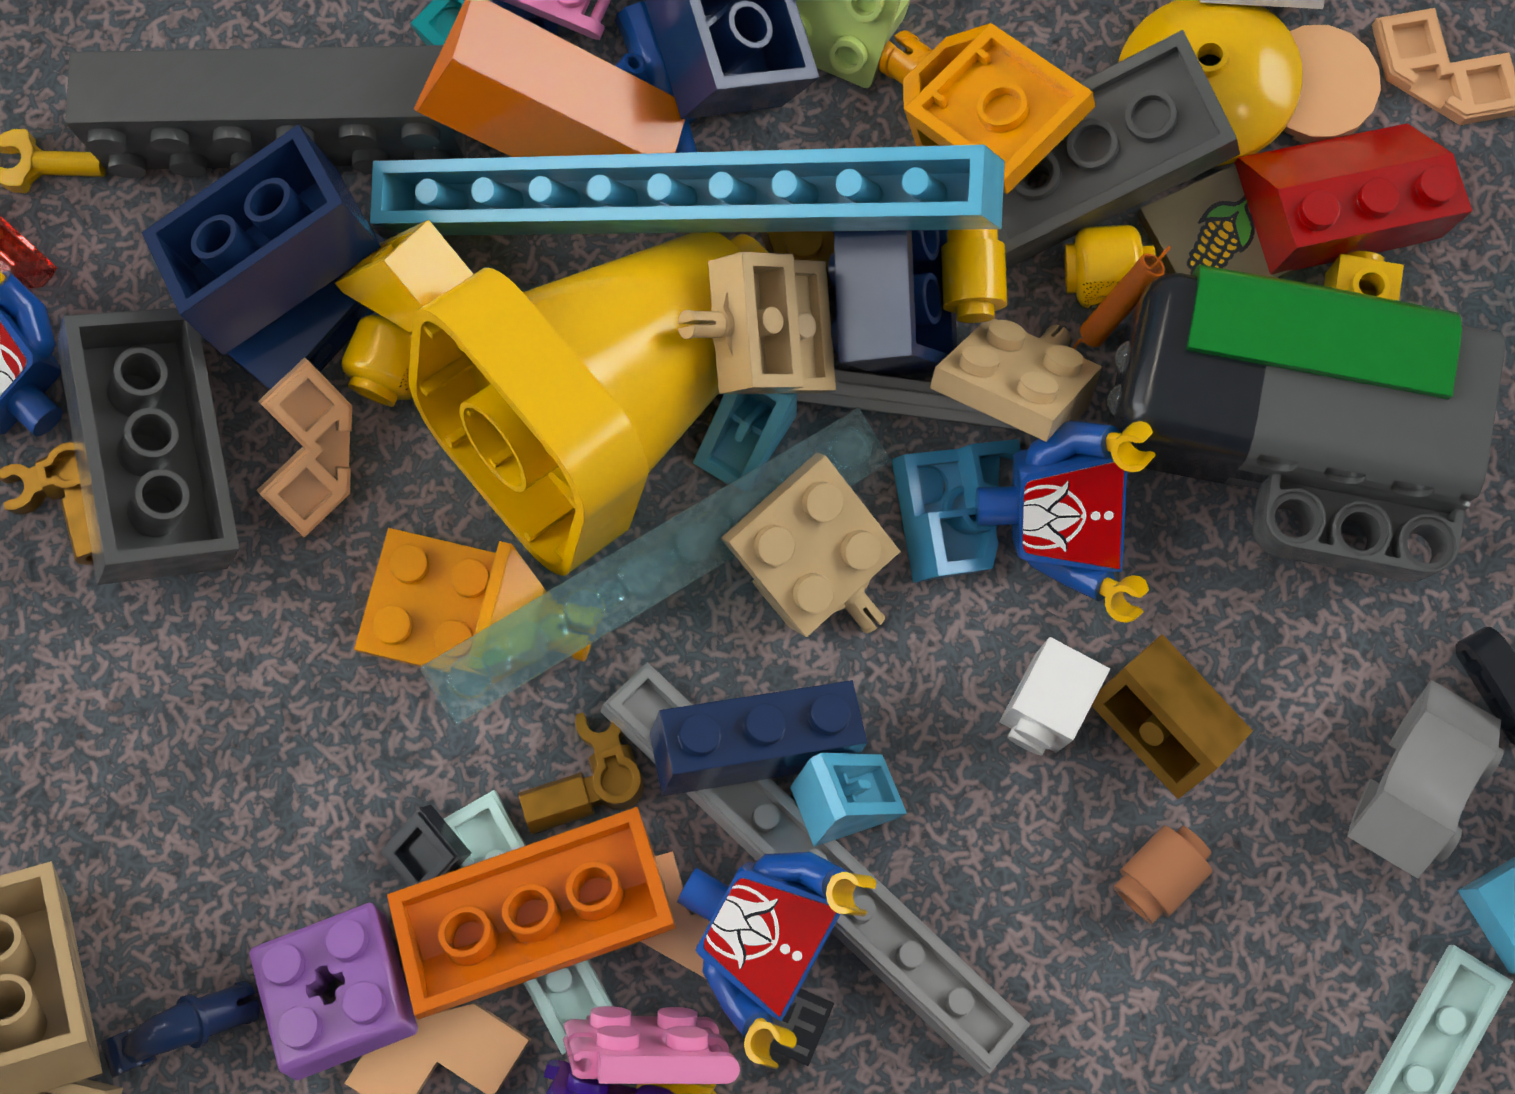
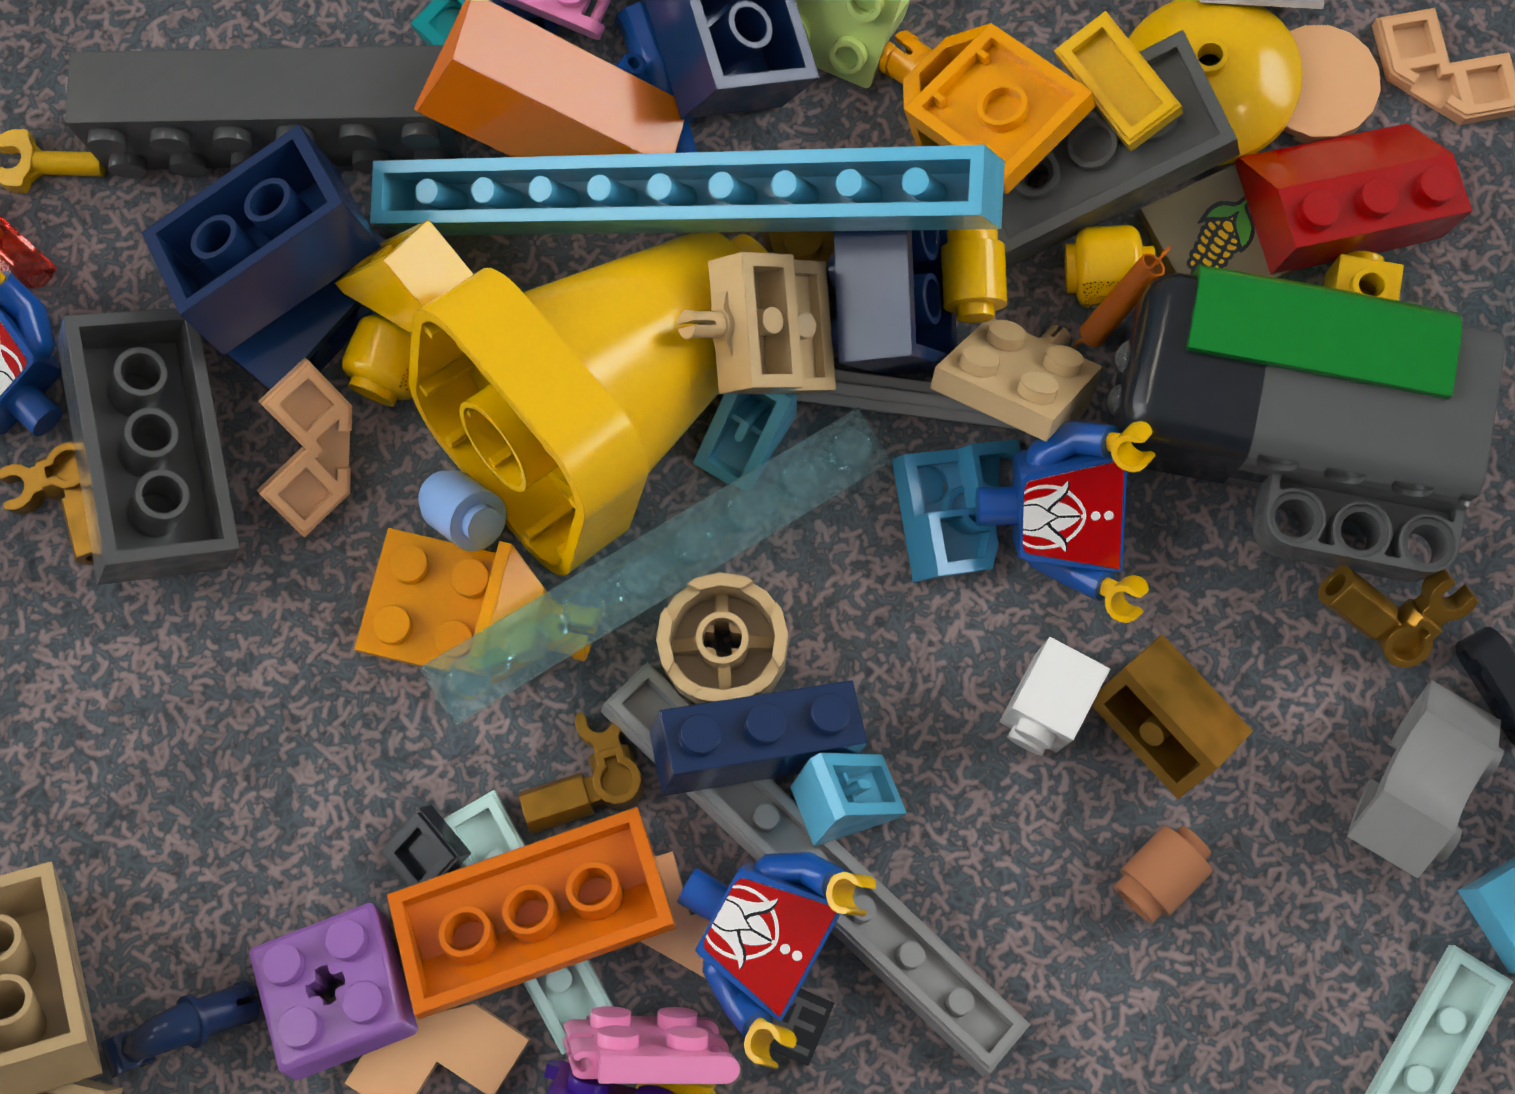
(462, 509): none -> light blue brick
(715, 605): none -> tan brick
(813, 549): tan plate -> none
(1121, 80): none -> yellow tile
(1400, 631): none -> pearl gold bar

